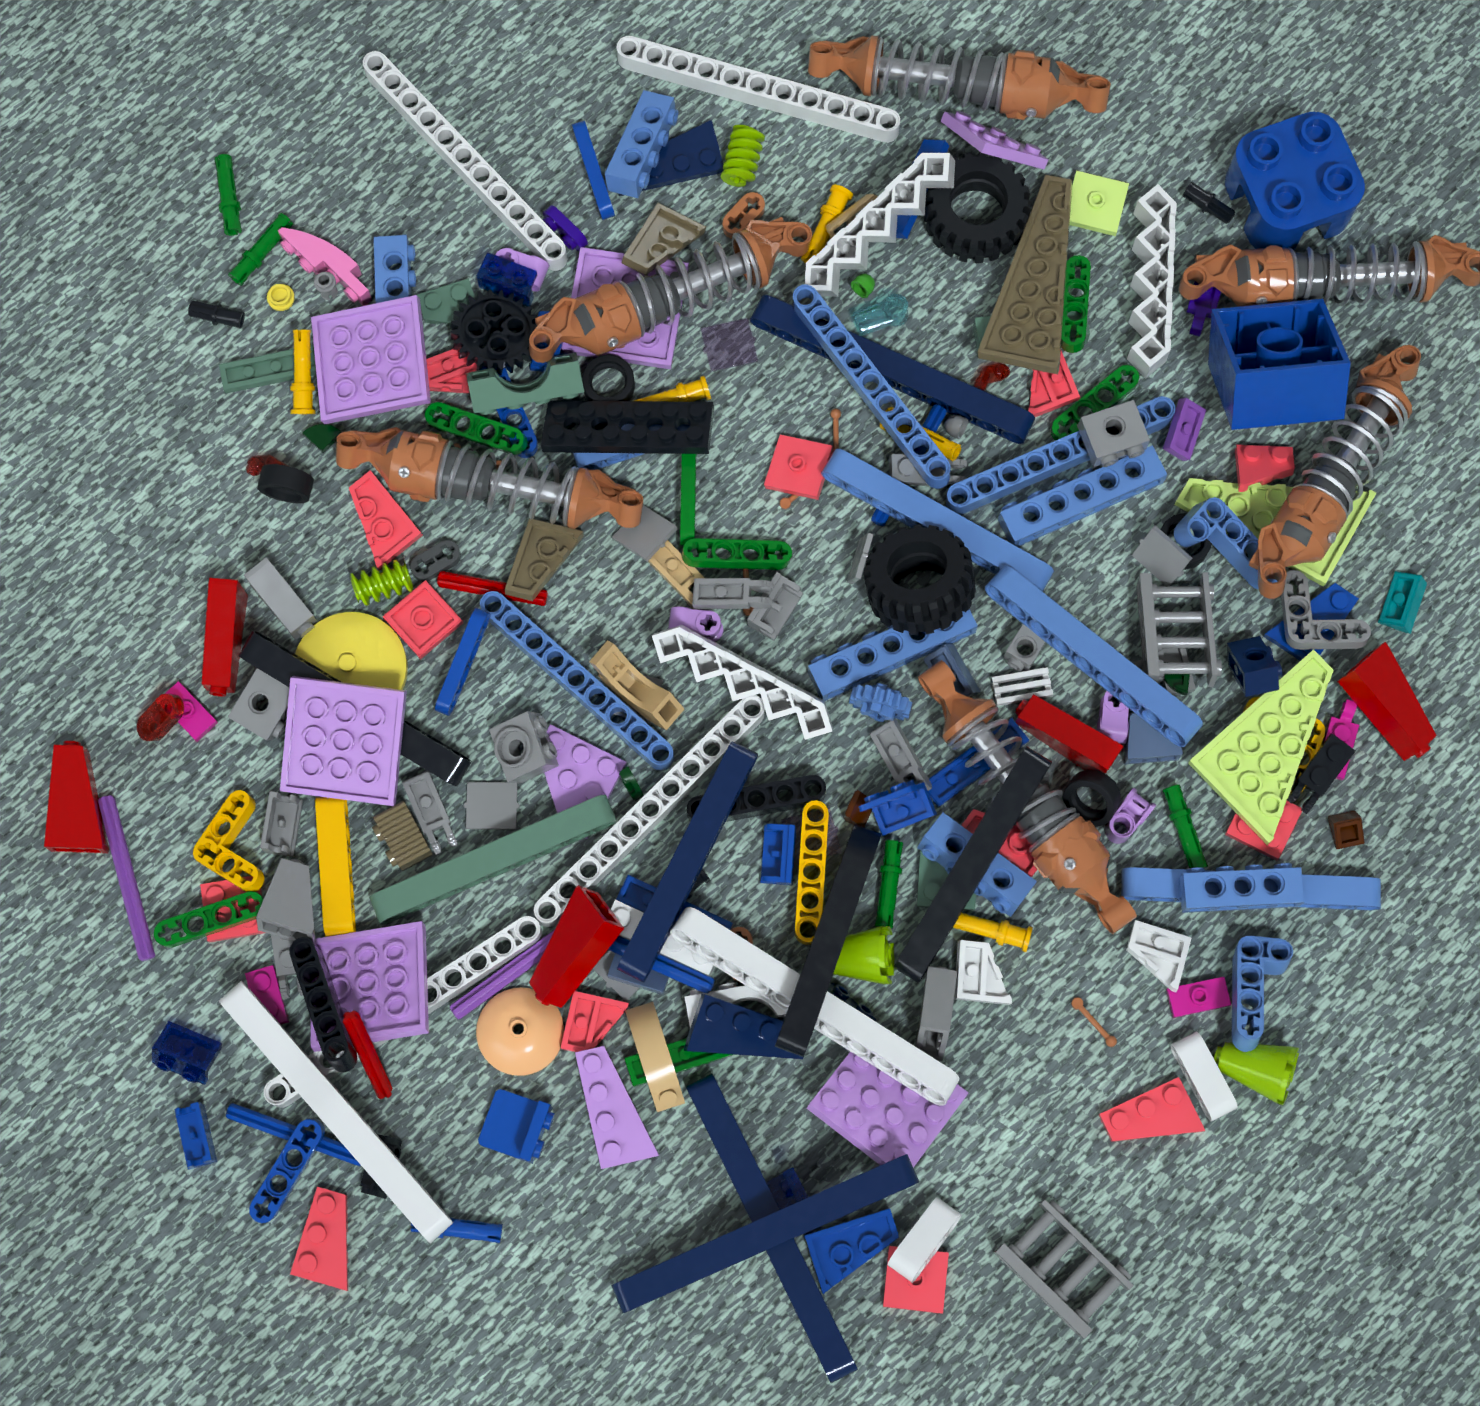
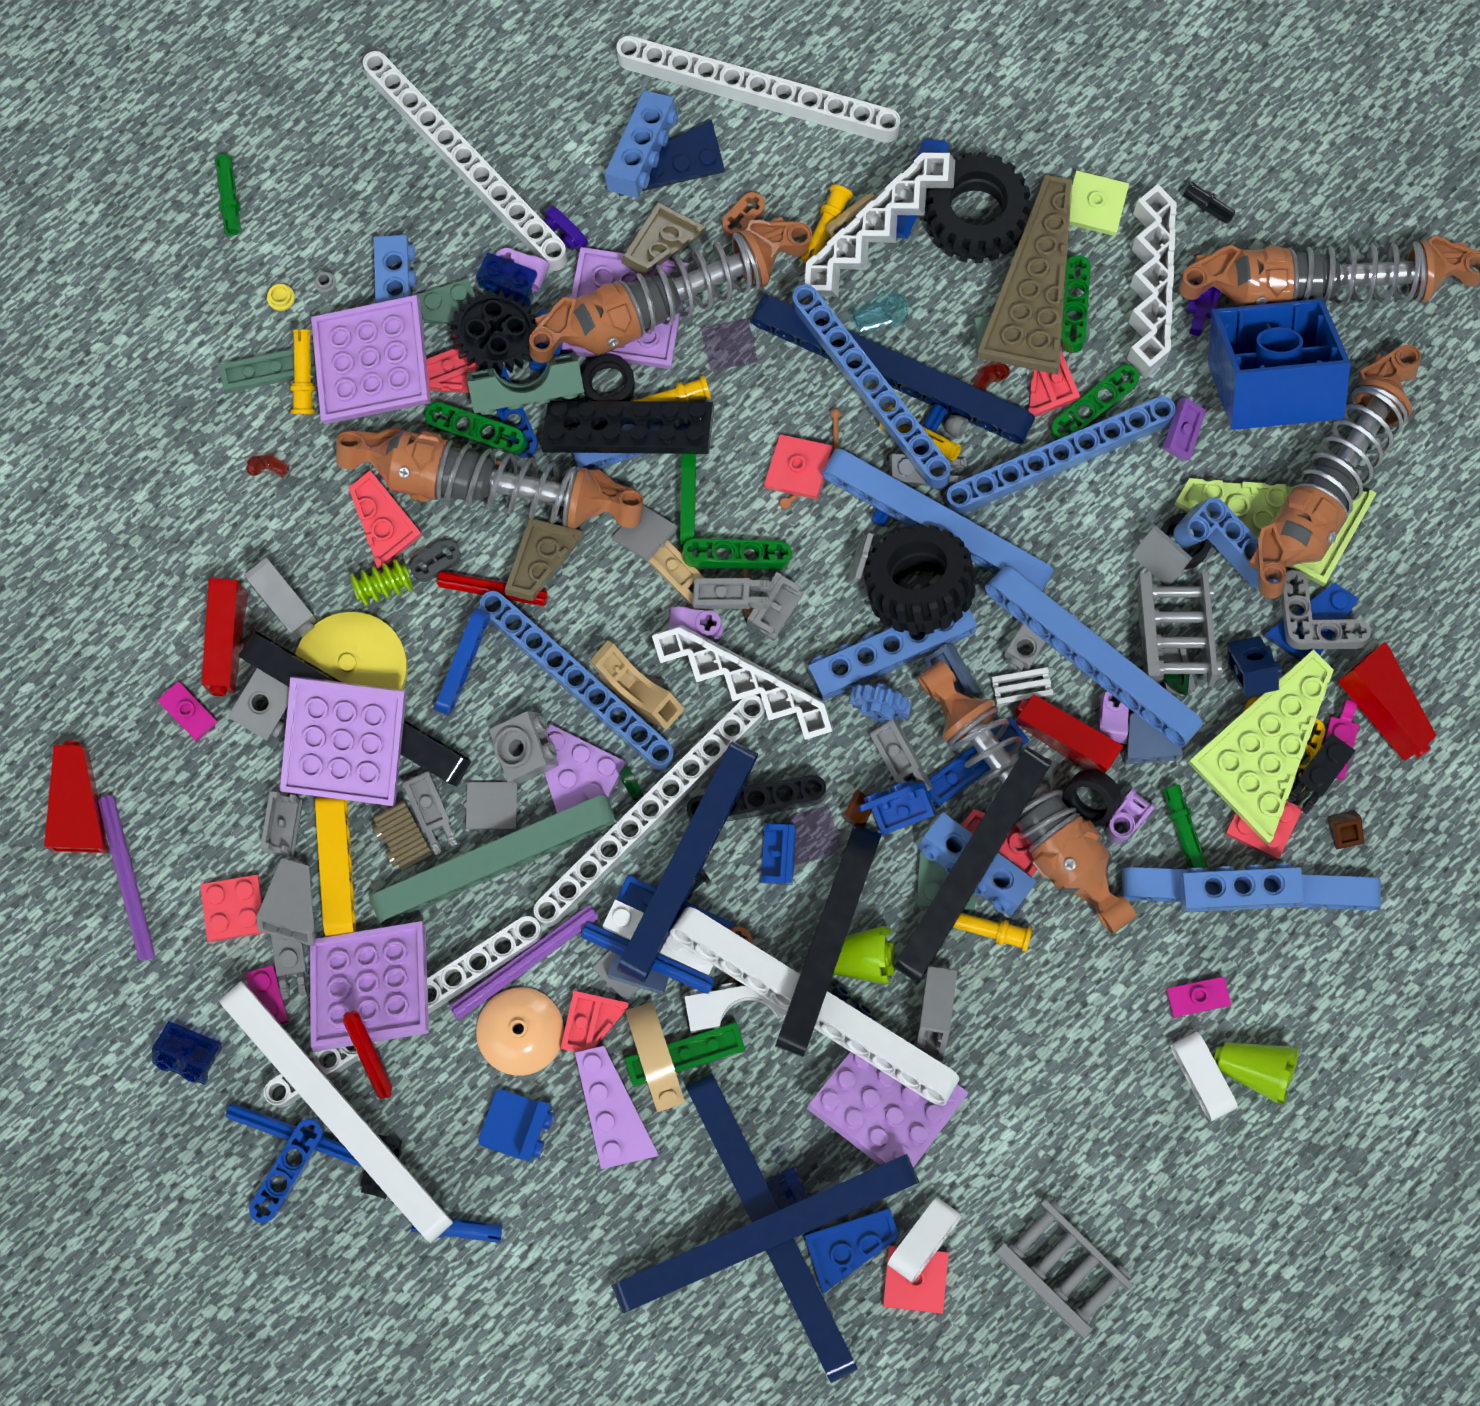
(164, 713): clear red plate -> none
(195, 1135): blue hinge -> none
(208, 914): green beam -> none
(216, 314): black axle -> none
(220, 843): yellow beam -> none
(253, 258): green pin -> none
(285, 483): black tyre -> none
(322, 256): bright pink slope -> none
(322, 436): dark green tile -> none
(323, 1245): coral wing -> none
(328, 1015): black beam -> none
(422, 619): coral plate -> none
(575, 947): red slope -> none
(593, 170): blue beam -> none
(734, 1030): dark blue wing -> none
(742, 155): lime piece -> none
(811, 858): yellow beam -> none
(863, 285): bright green hinge -> none
(889, 881): green pin -> none
(978, 974): white wing -> none
(993, 140): lavender plate -> none
(1012, 83): piece -> none
(1020, 531): medium blue brick -> none
(1077, 1003): nougat hinge -> none
(1108, 448): light grey brick -> none
(1153, 1114): coral wing -> none
(1159, 952): white wing -> none
(1253, 993): medium blue beam -> none
(1262, 464): coral wing -> none
(1295, 180): blue piece -> none
(1403, 601): teal slope -> none

